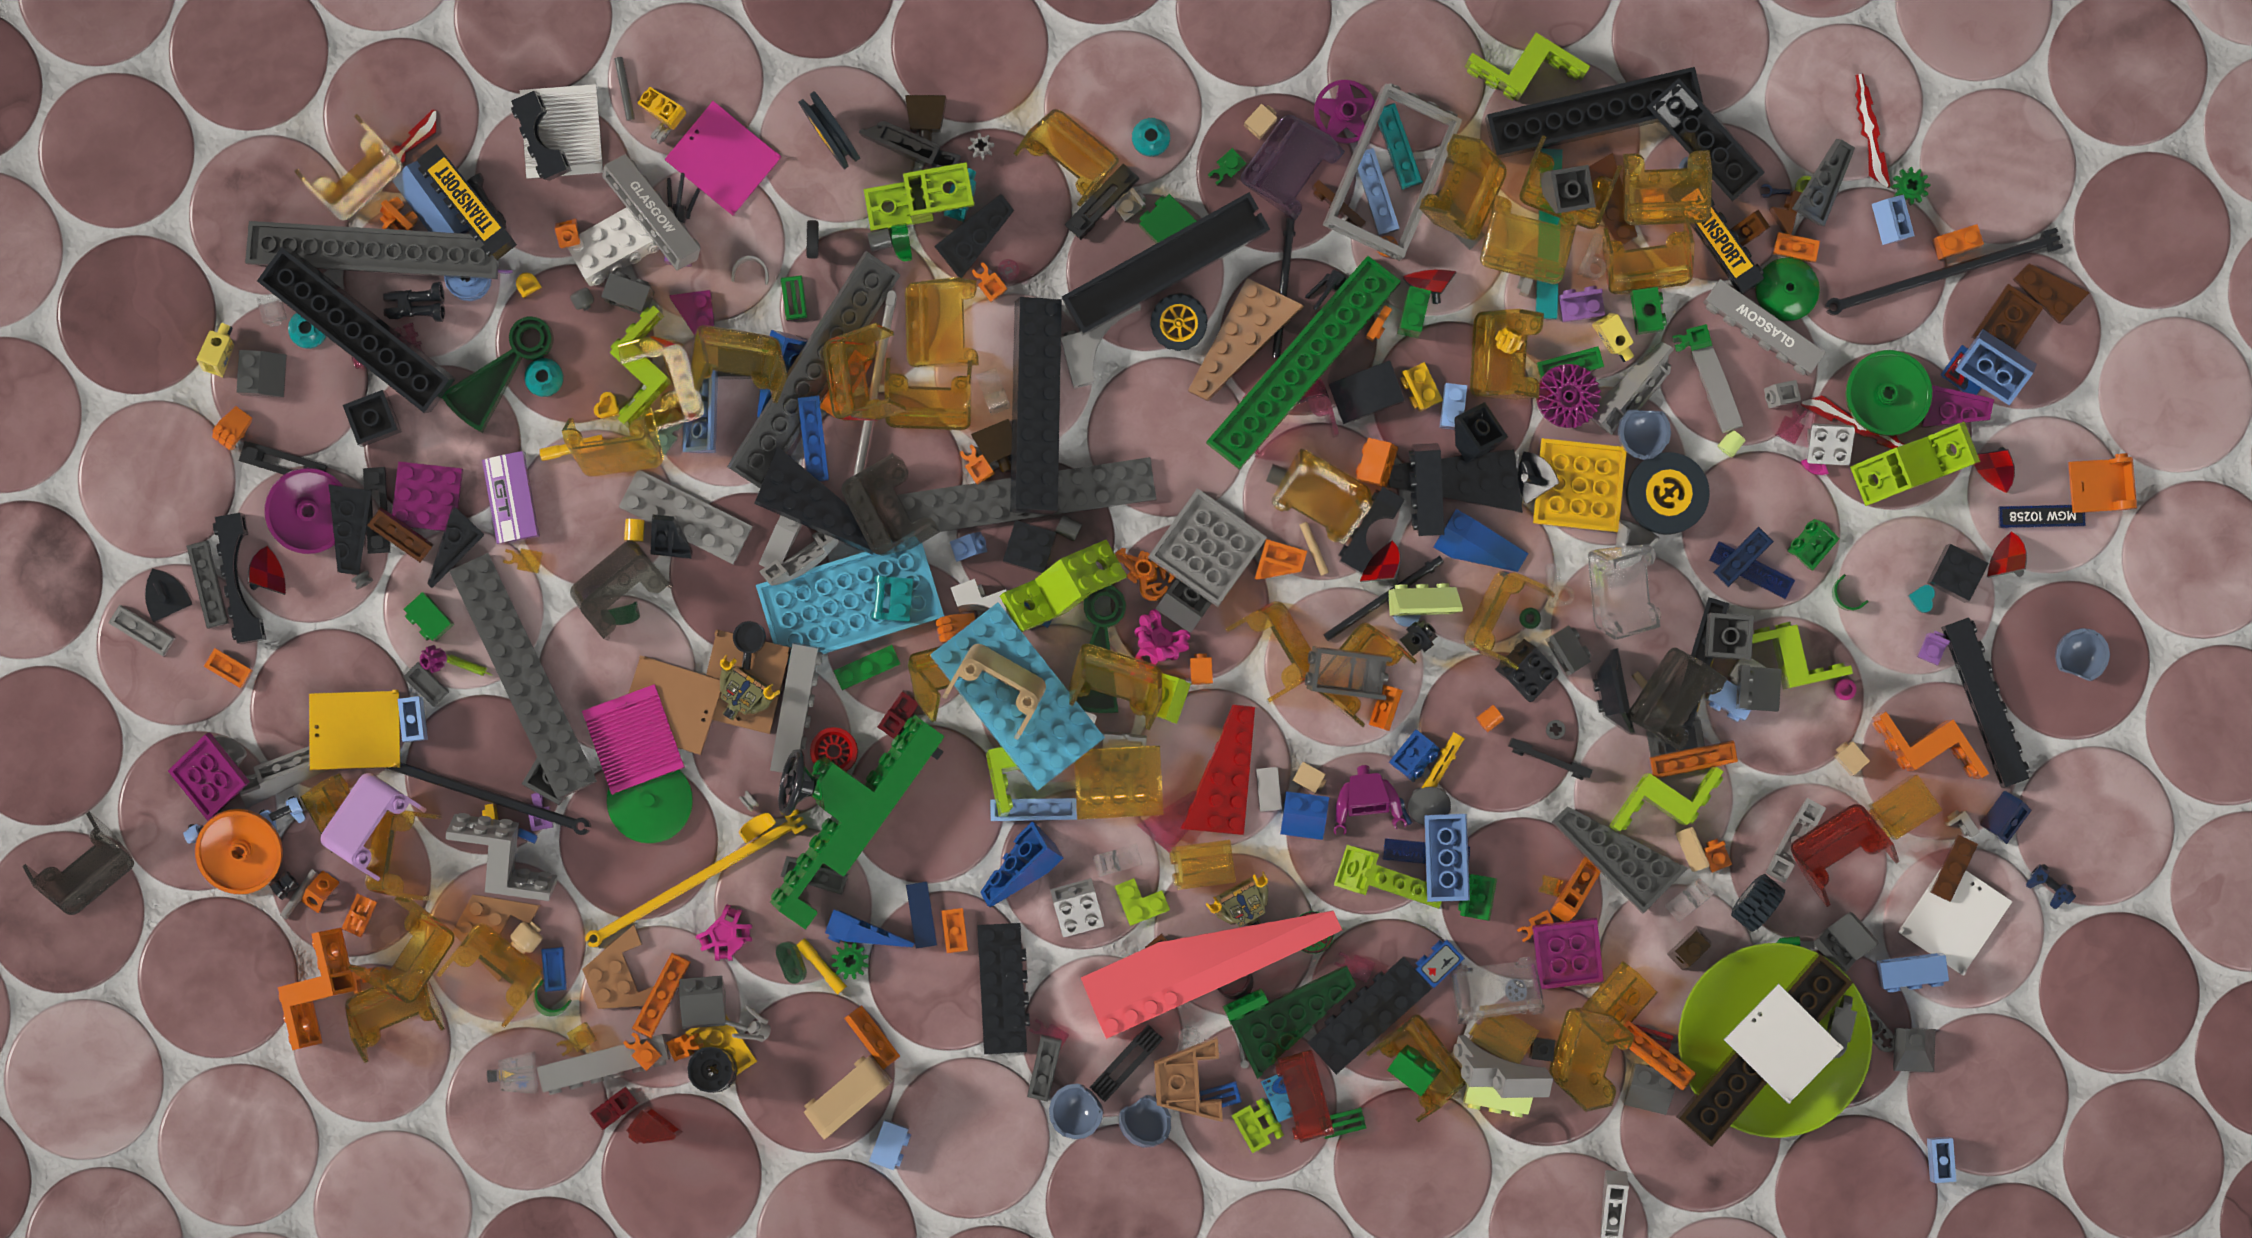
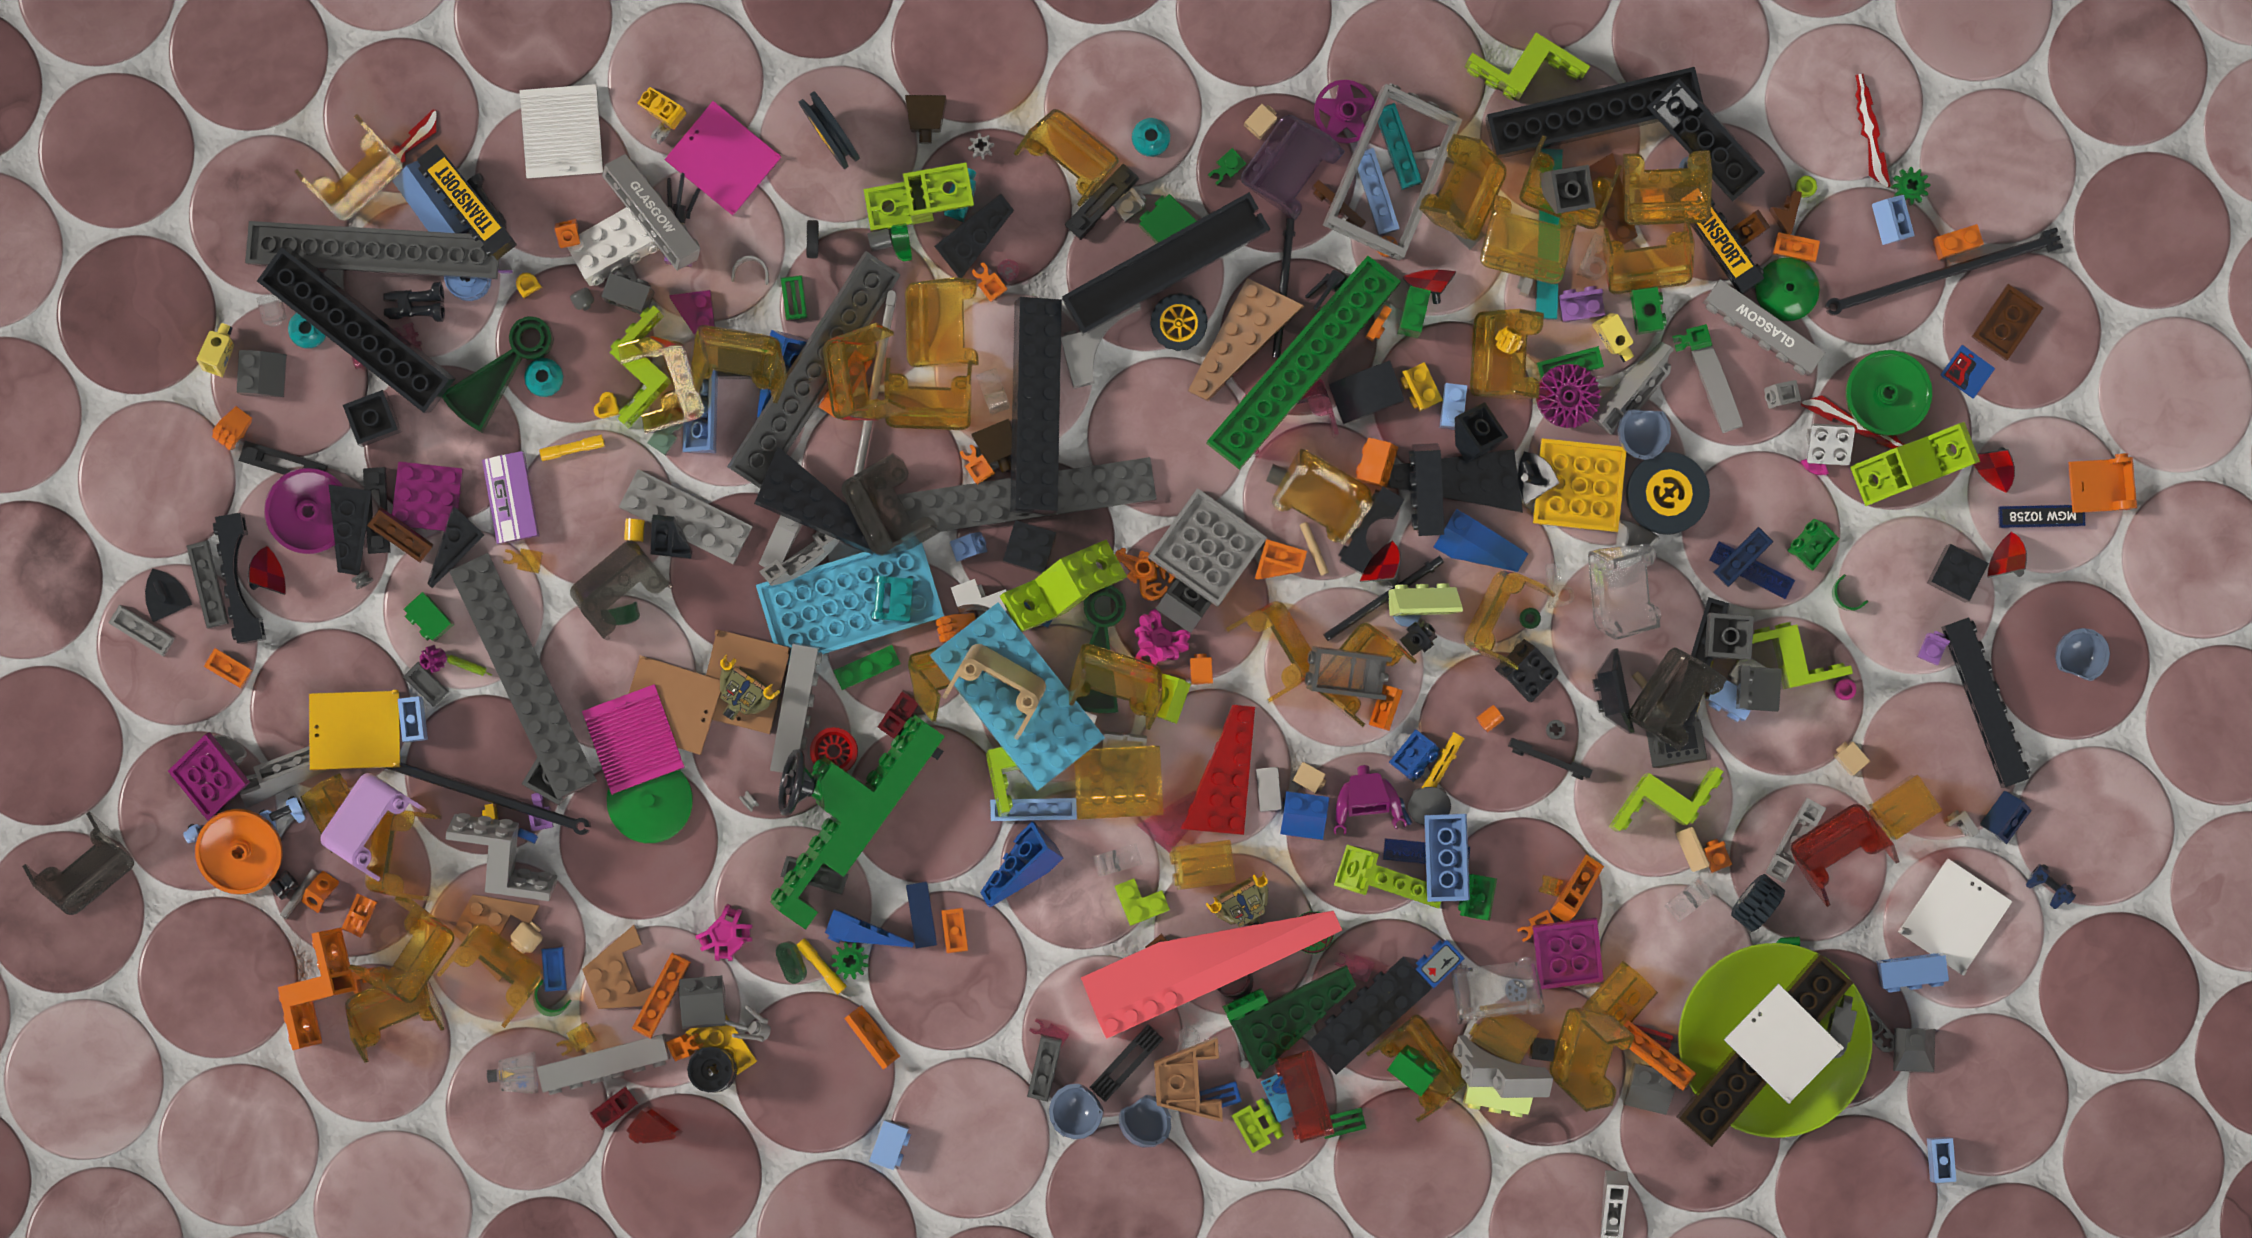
(394, 219): orange hips -> none
(530, 111): black arch -> none
(617, 455): clear yellow windscreen -> none
(624, 89): dark grey bar -> none
(644, 1053): orange plate -> none
(698, 878): yellow hinge -> none
(749, 638): black piece -> none
(756, 827): yellow helmet -> none
(813, 437): blue plate -> none
(847, 1096): tan windscreen -> none
(910, 145): black wedge -> none
(1003, 988): black plate -> none
(1068, 528): dark grey gear -> none
(1077, 907): light grey bracket -> none
(1568, 649): dark grey slope -> none
(1628, 865): dark grey wing -> none
(1690, 948): dark brown torso -> none
(1693, 759): orange tile -> none
(1731, 443): yellowish green gear -> none
(1773, 191): dark blue hand -> none
(1790, 427): clear pink plate -> none
(1824, 185): dark grey wing -> none
(1845, 941): dark grey bracket -> none
(1923, 598): teal tile -> none
(1929, 745): orange bracket -> none
(1954, 868): reddish brown plate -> none
(1956, 407): magenta wing -> none
(1996, 367): medium blue brick -> none
(2050, 292): reddish brown wing -> none

